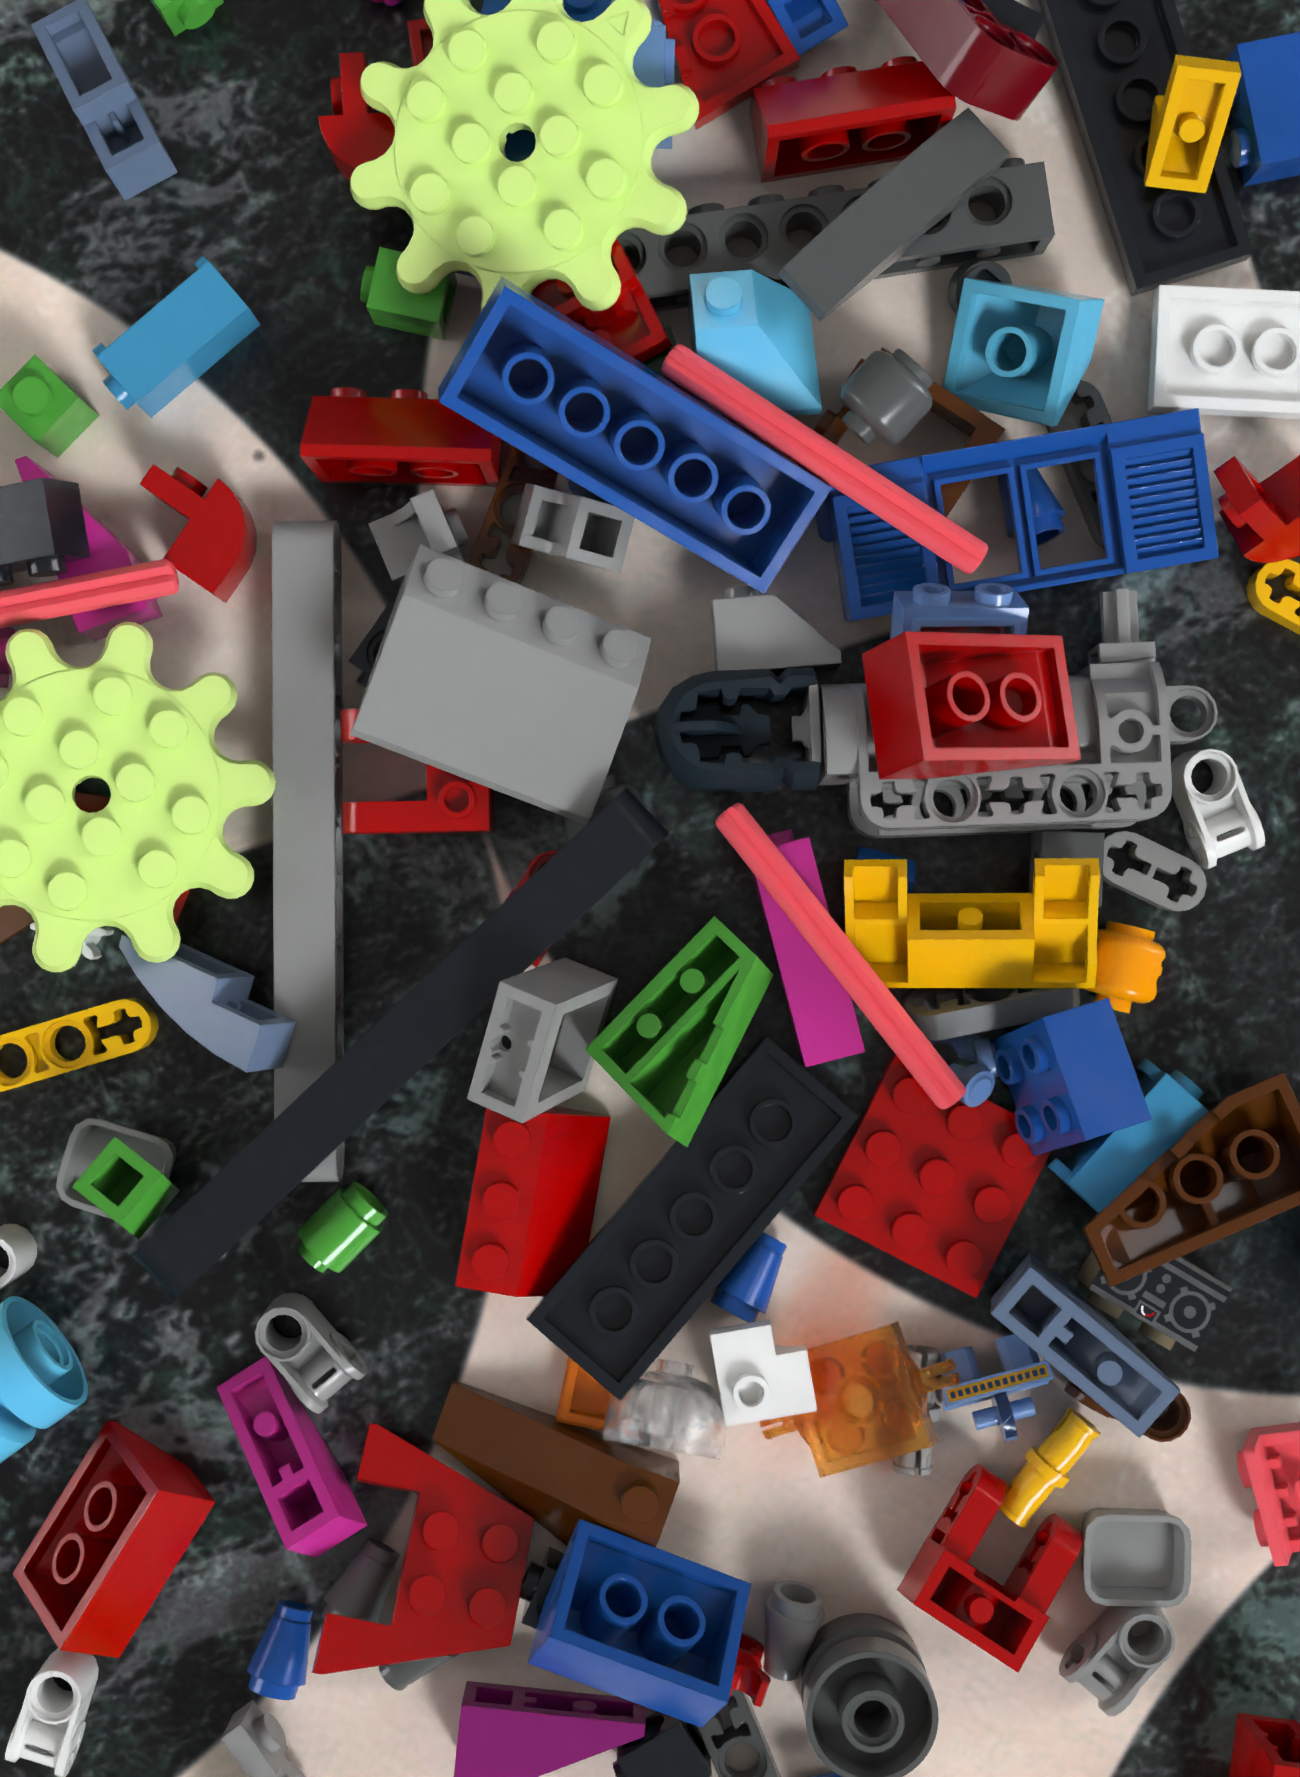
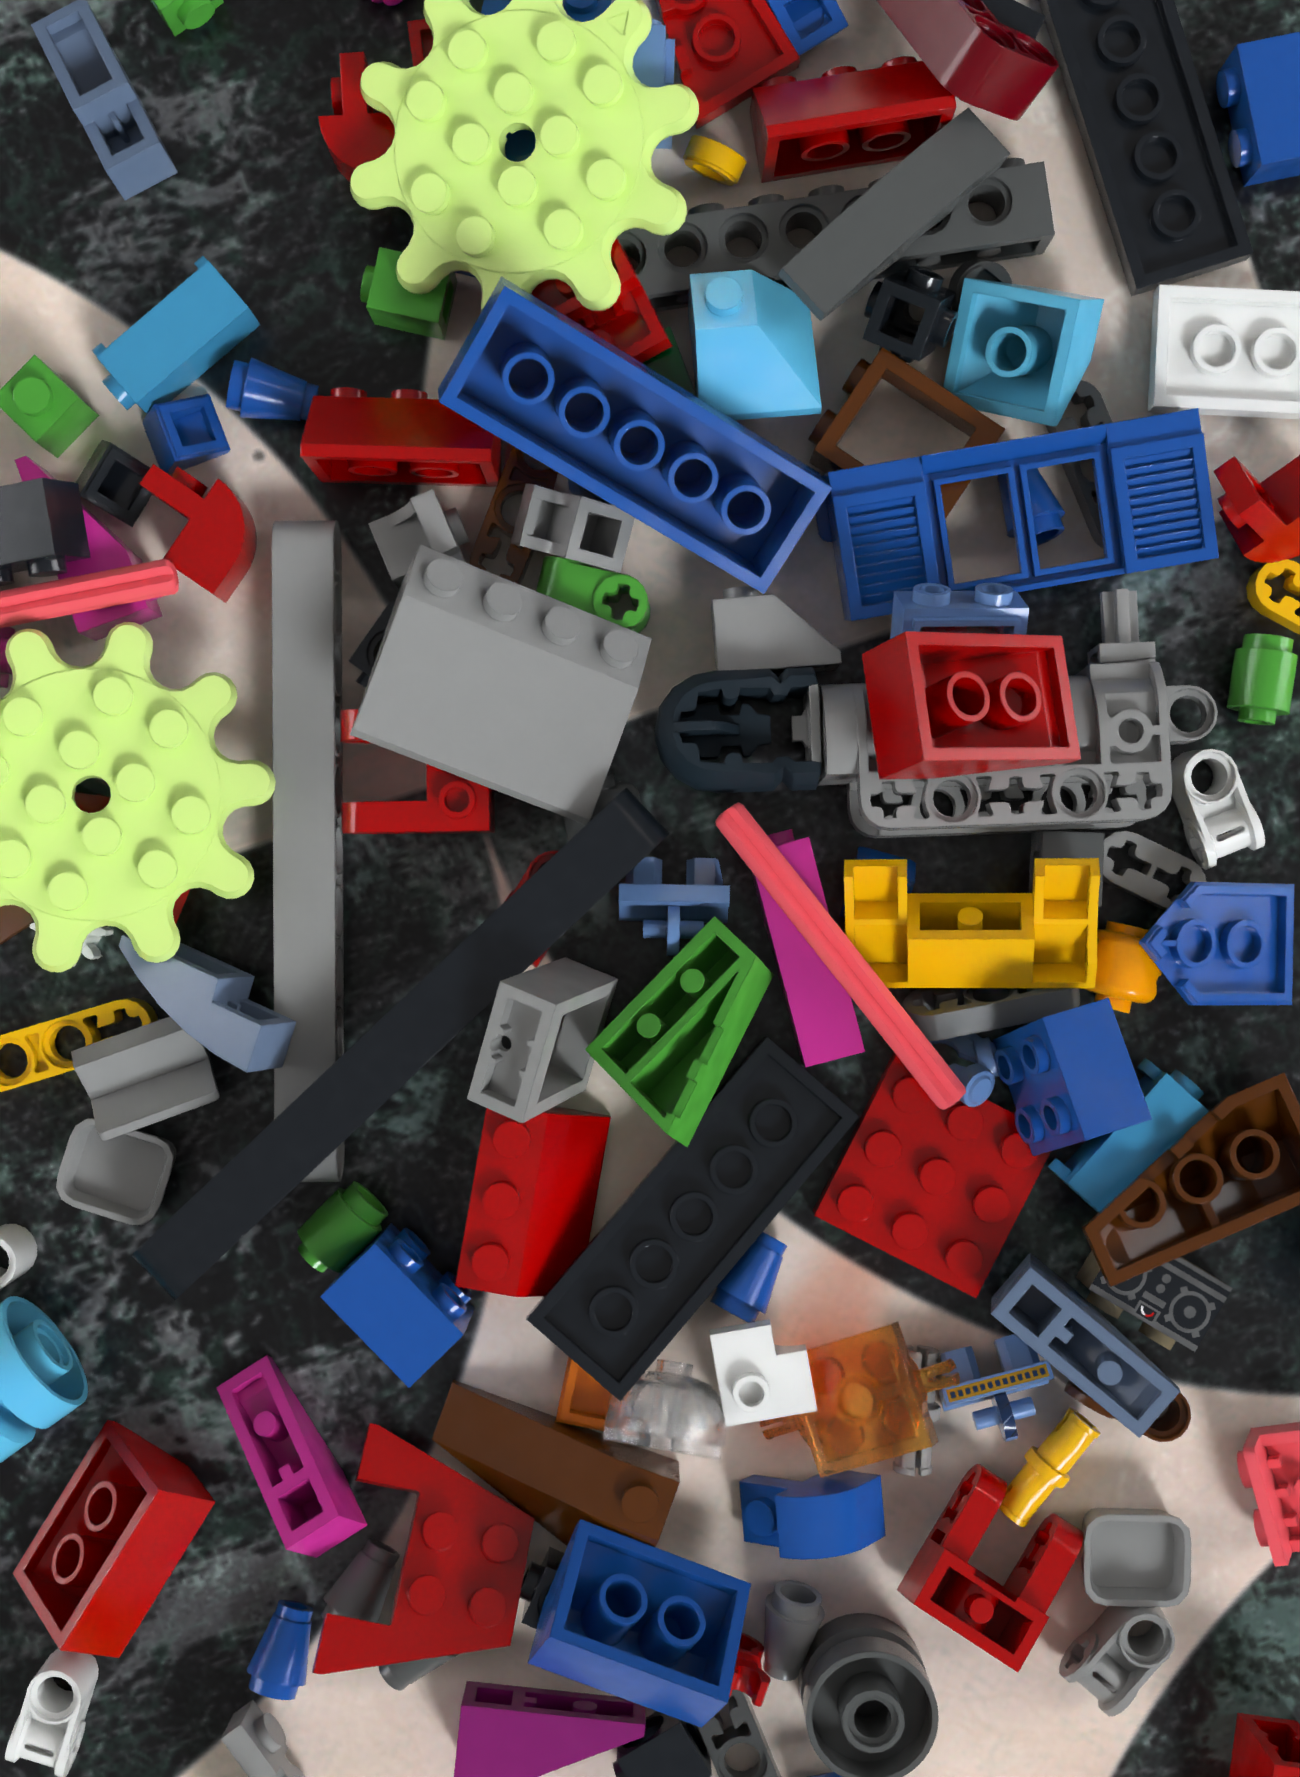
(113, 483): none -> black slope
(126, 1188): bright green brick -> none
(144, 1077): none -> light grey panel
(185, 433): none -> blue slope
(268, 392): none -> blue cone
(311, 1354): light grey piece -> none
(401, 1303): none -> blue brick
(593, 590): none -> bright green piece
(674, 909): none -> medium blue hips
(714, 160): none -> yellow tile
(813, 1516): none -> blue brick
(824, 459): coral axle -> none
(886, 397): dark grey head -> none
(890, 319): none -> black brick
(1190, 123): yellow slope -> none
(1227, 943): none -> blue tile
(1262, 678): none -> bright green brick

